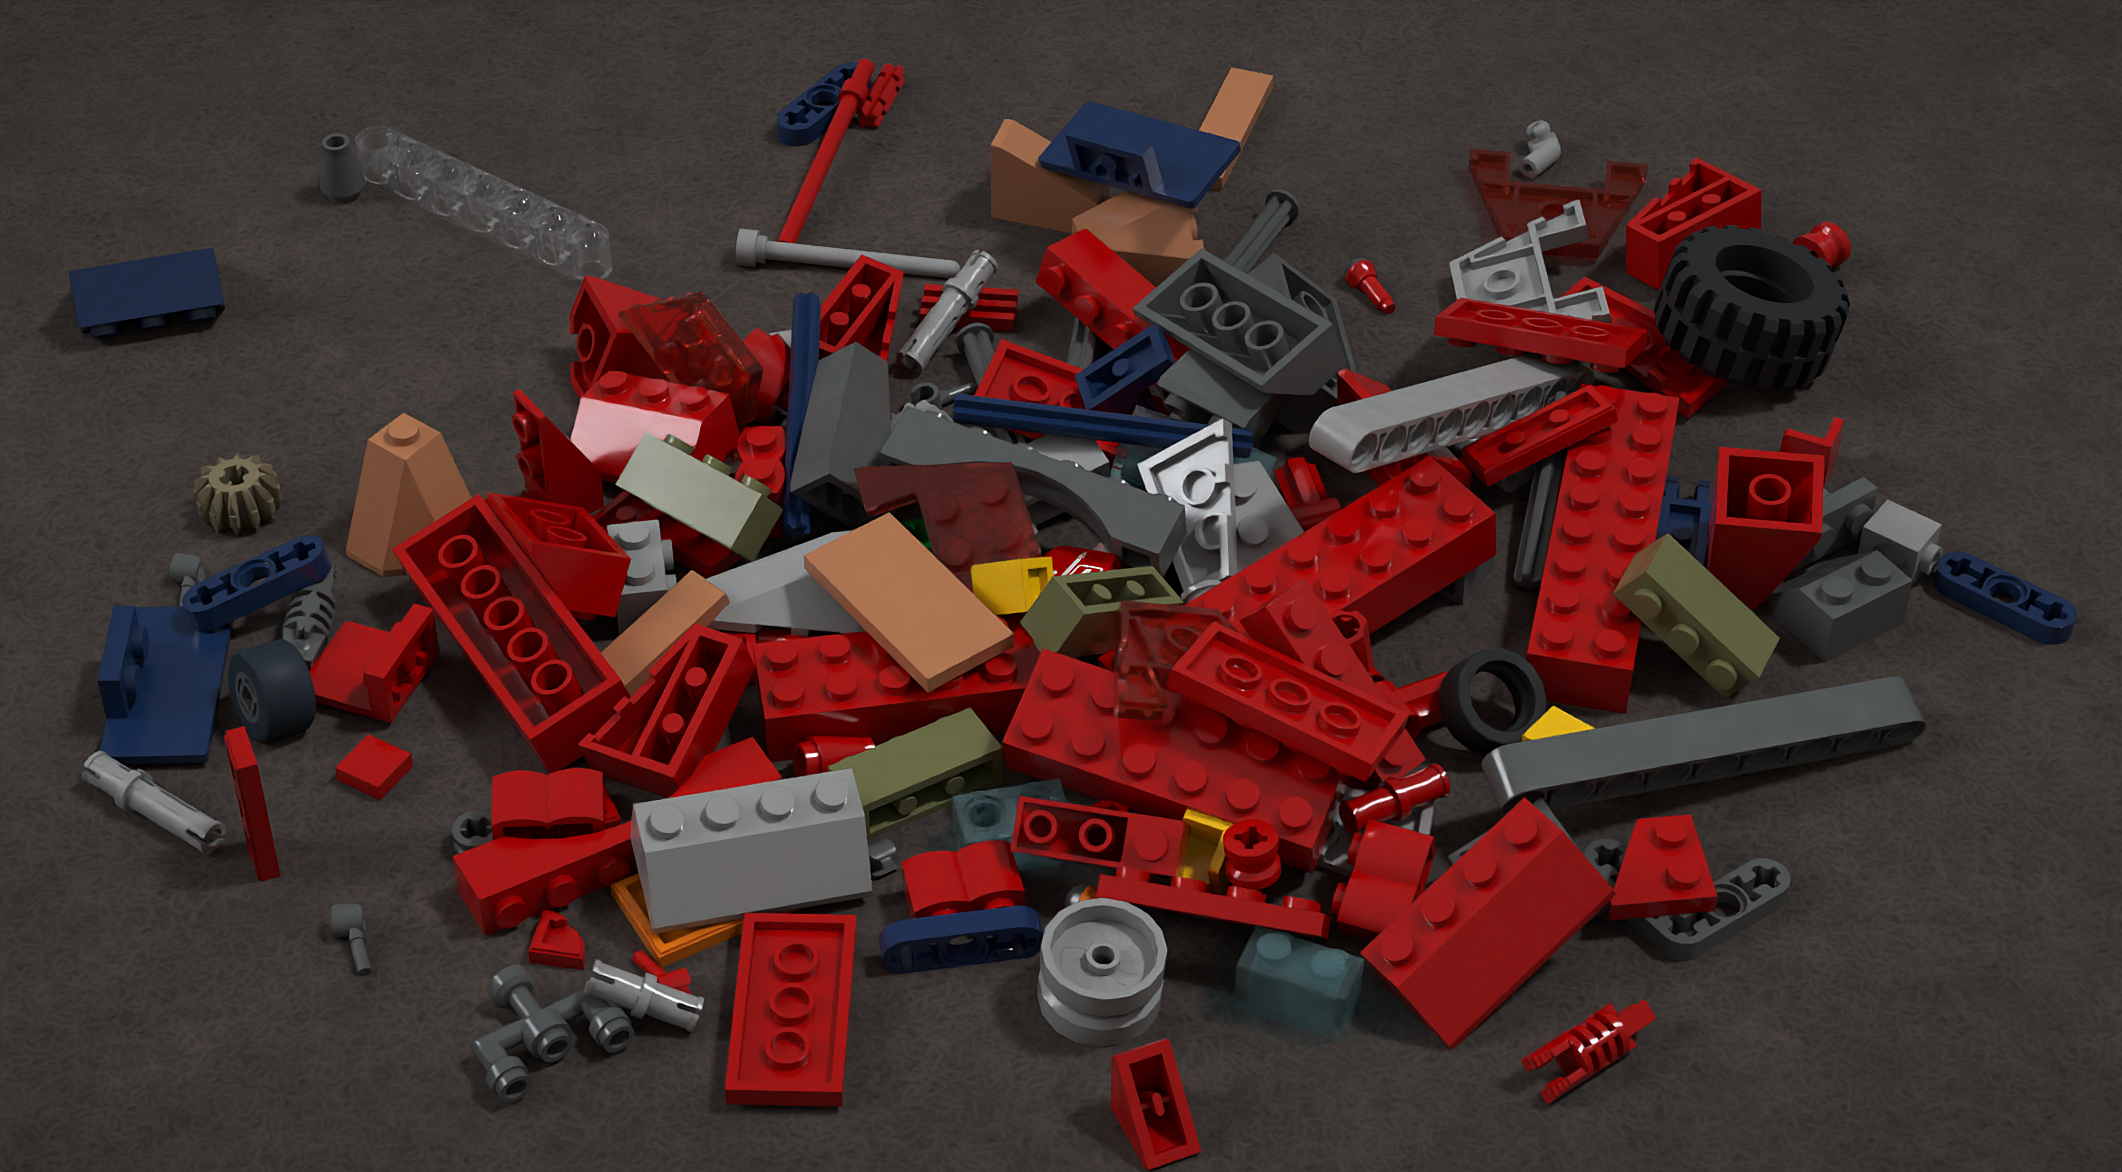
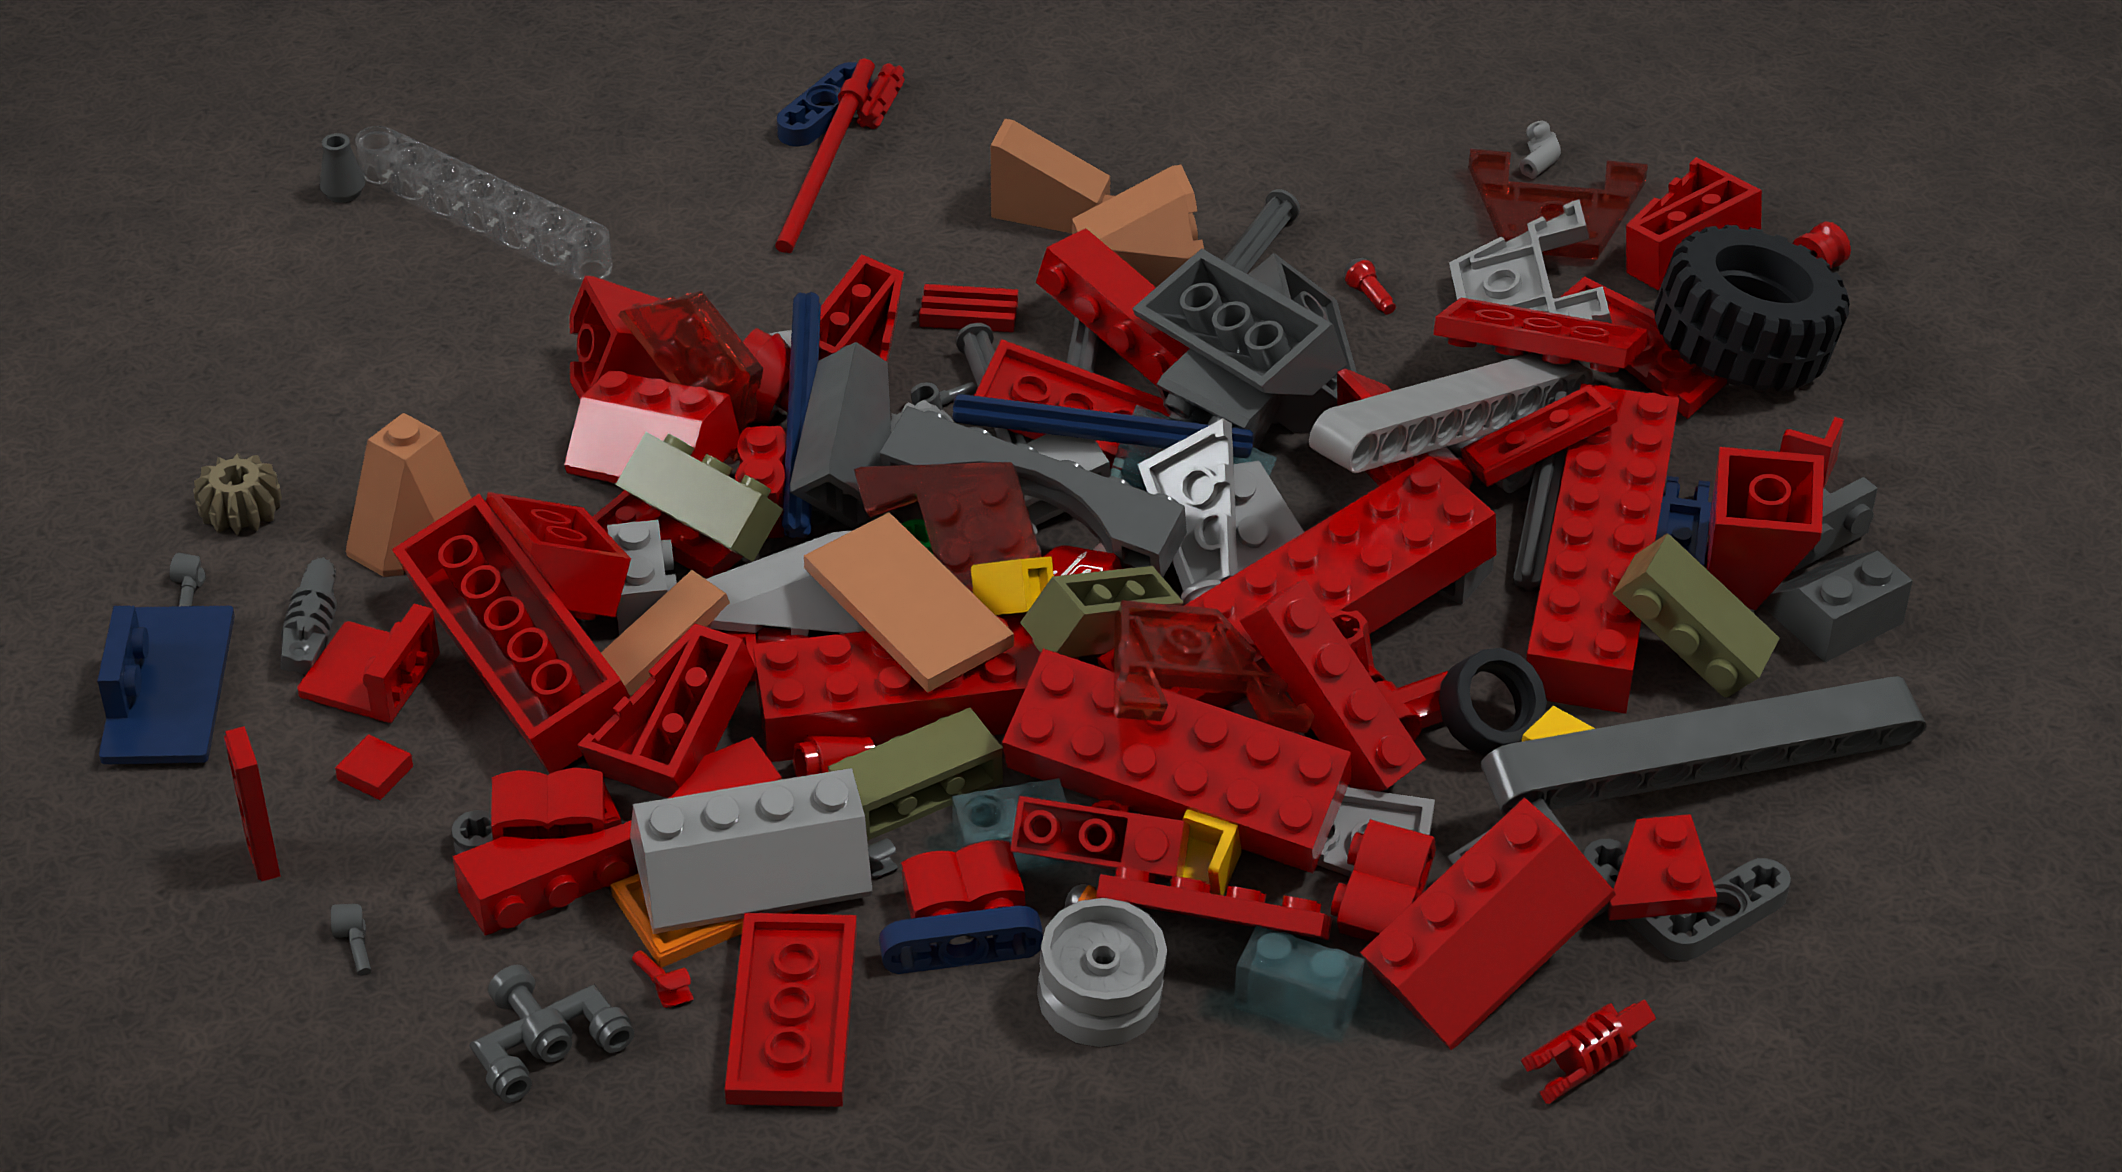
(137, 792): light grey pin -> none
(147, 292): dark blue slope -> none
(271, 690): black wheel -> none
(285, 567): dark blue beam -> none
(551, 462): red slope -> none
(557, 943): red tile -> none
(643, 995): light grey pin -> none
(757, 248): light grey piece -> none
(958, 296): light grey pin -> none
(1124, 375): dark blue slope -> none
(1140, 154): dark blue bracket -> none
(1152, 1104): red slope -> none
(1237, 109): nougat tile -> none
(1252, 854): red wheel -> none
(1288, 701): red plate -> none
(1304, 492): red piece -> none
(1394, 798): red pin -> none
(1903, 539): light grey brick -> none
(2031, 623): dark blue beam -> none

